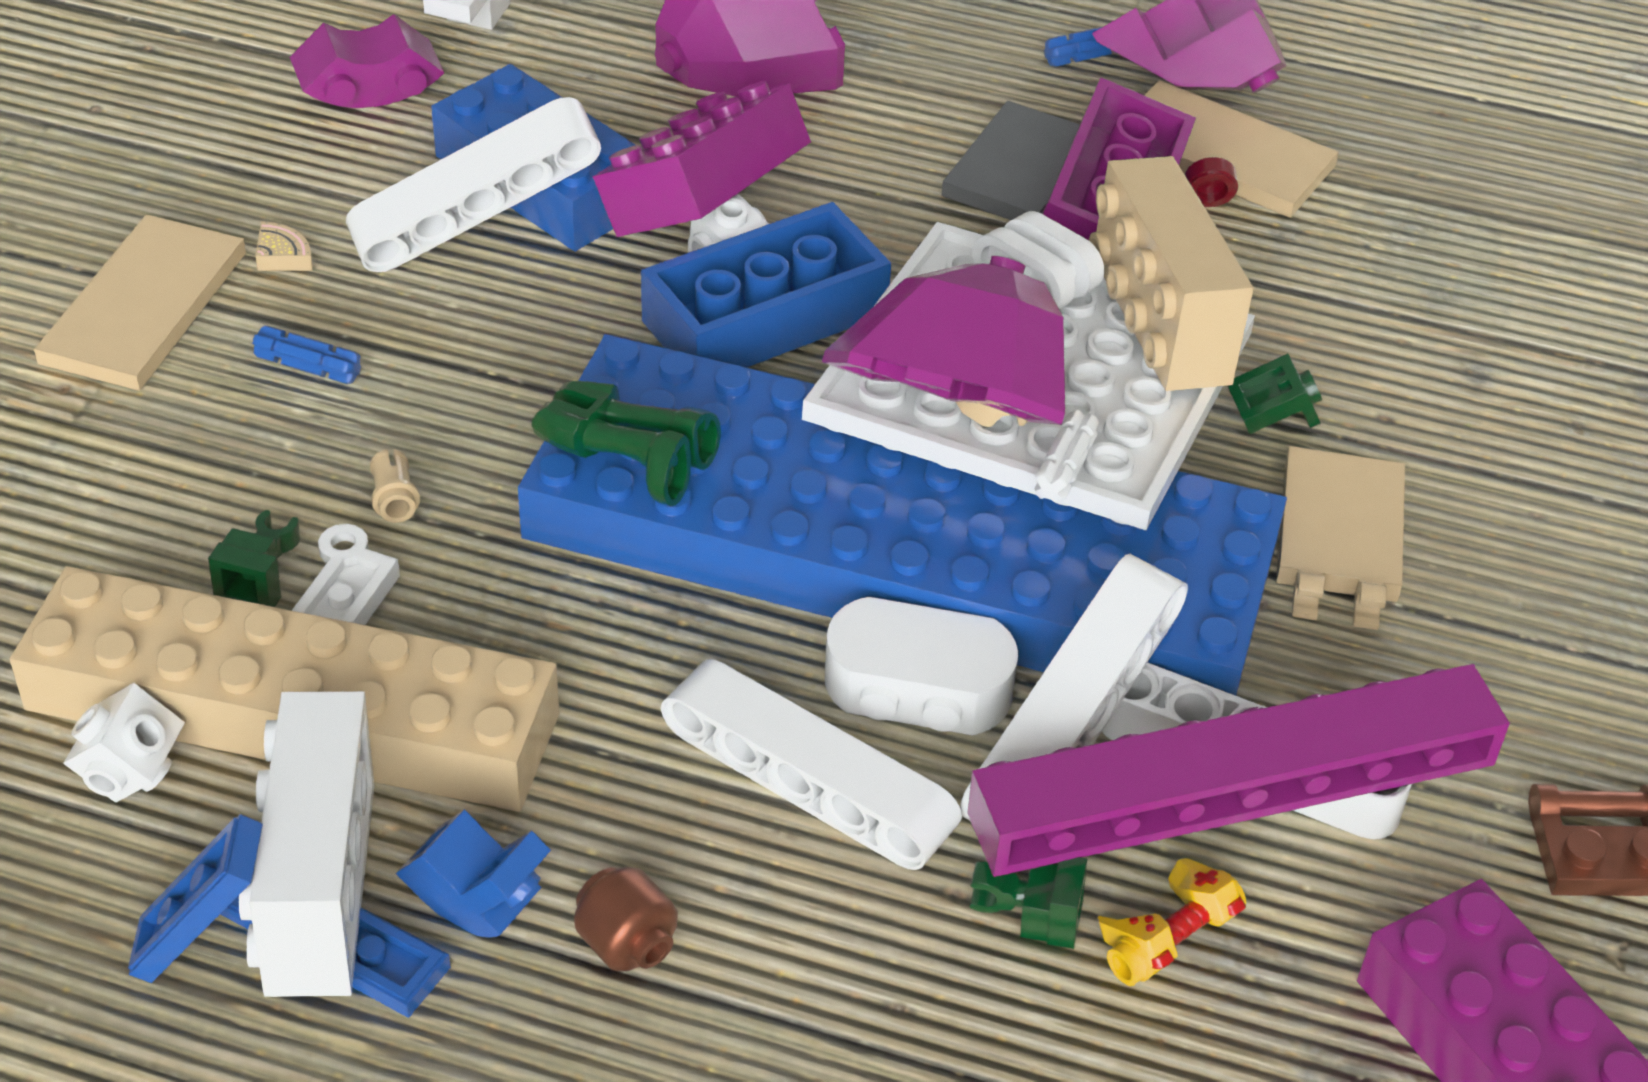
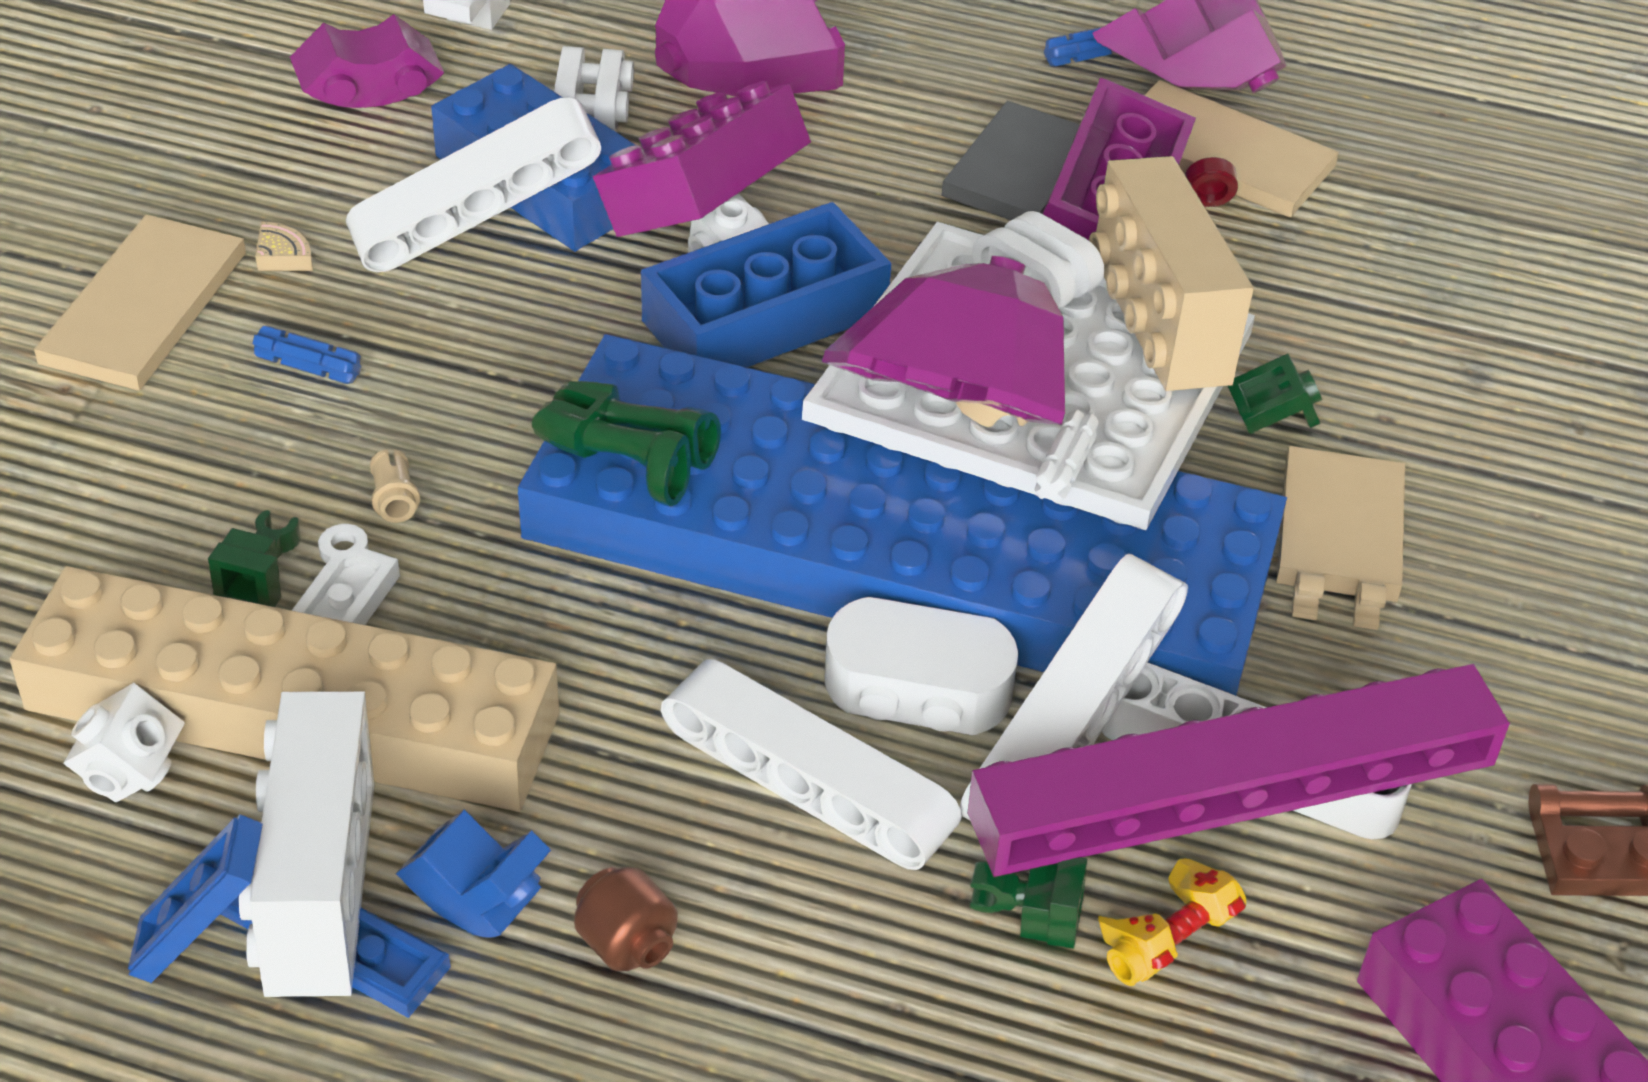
(613, 80): none -> white brick

